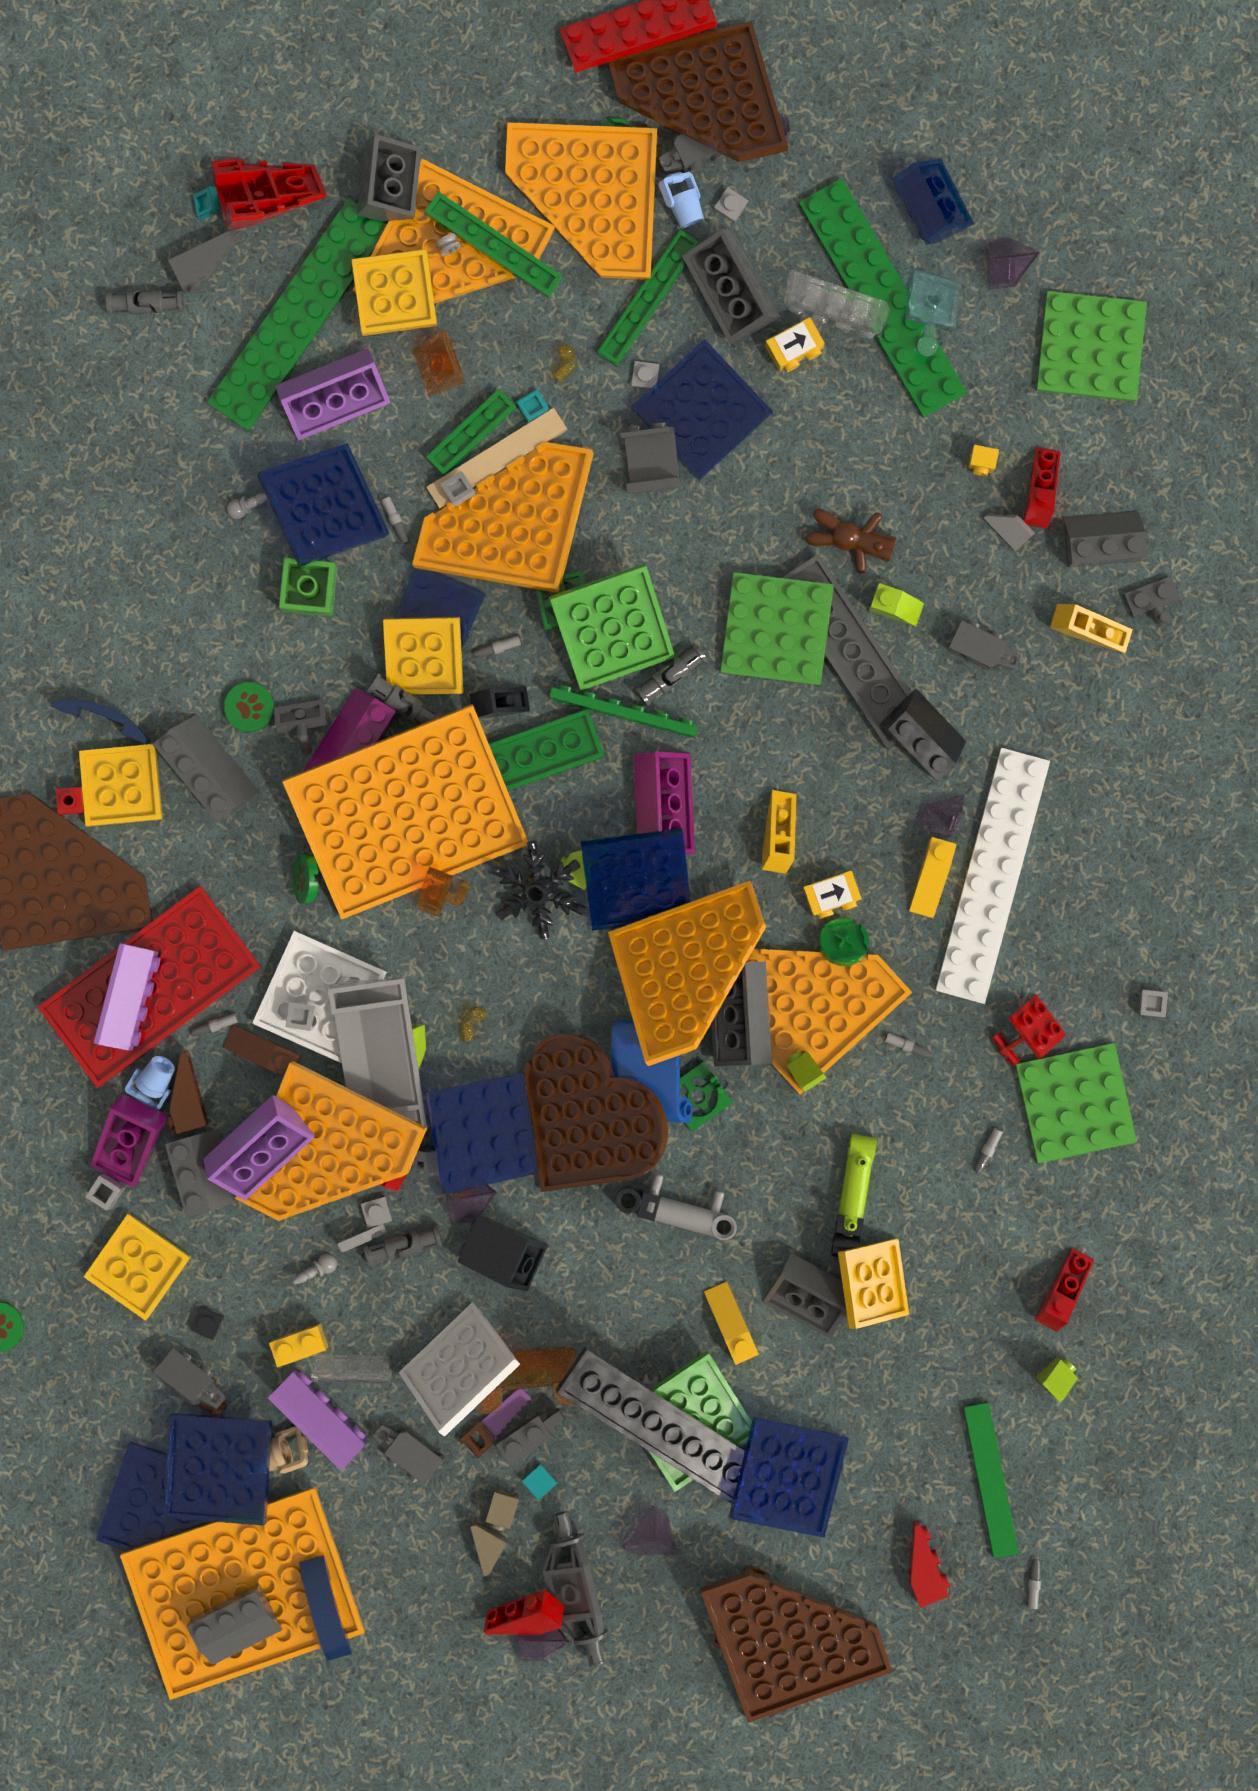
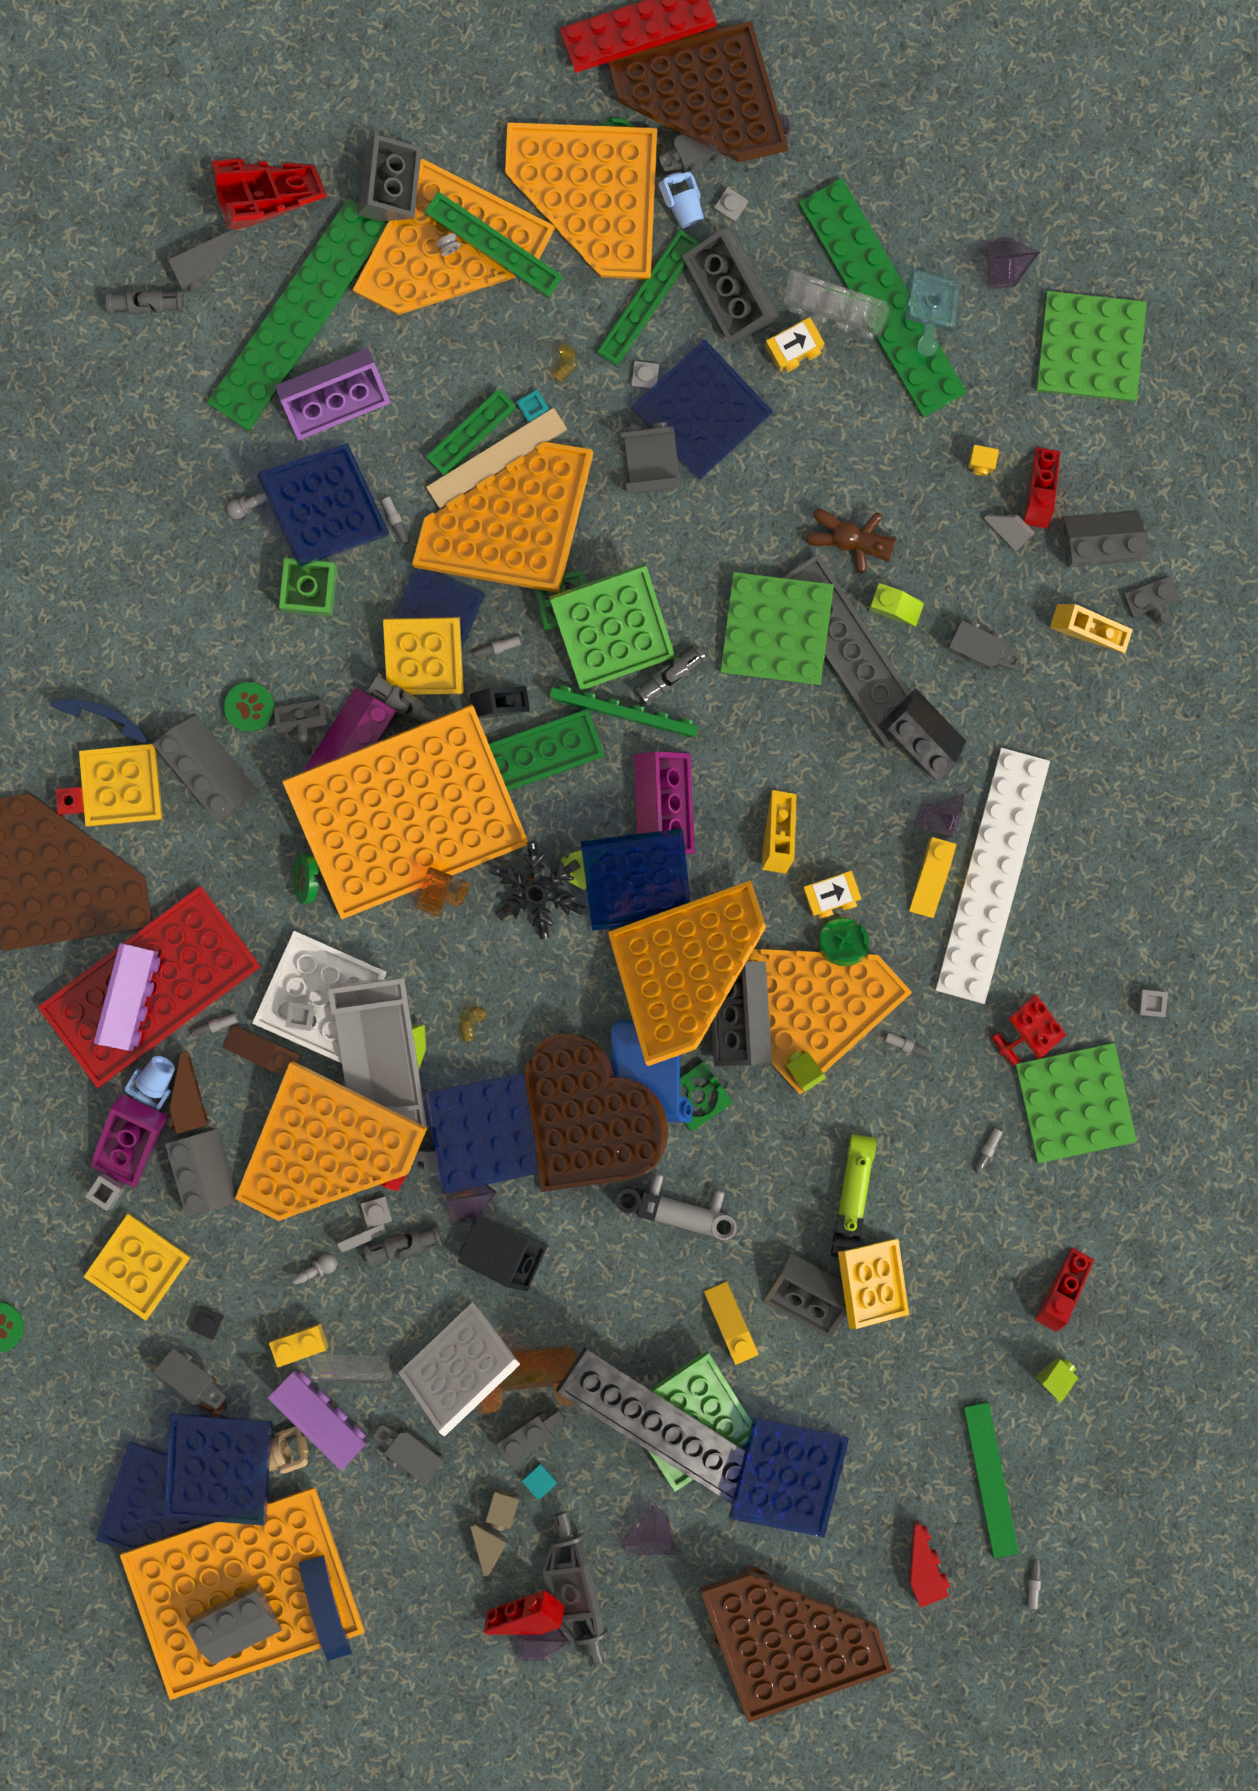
(206, 203): teal tile -> none
(257, 1148): medium lavender slope -> none
(394, 292): yellow plate -> none
(438, 364): clear orange slope -> none
(458, 489): light grey plate -> none
(495, 1422): medium lavender piece -> none
(932, 200): clear blue slope -> none

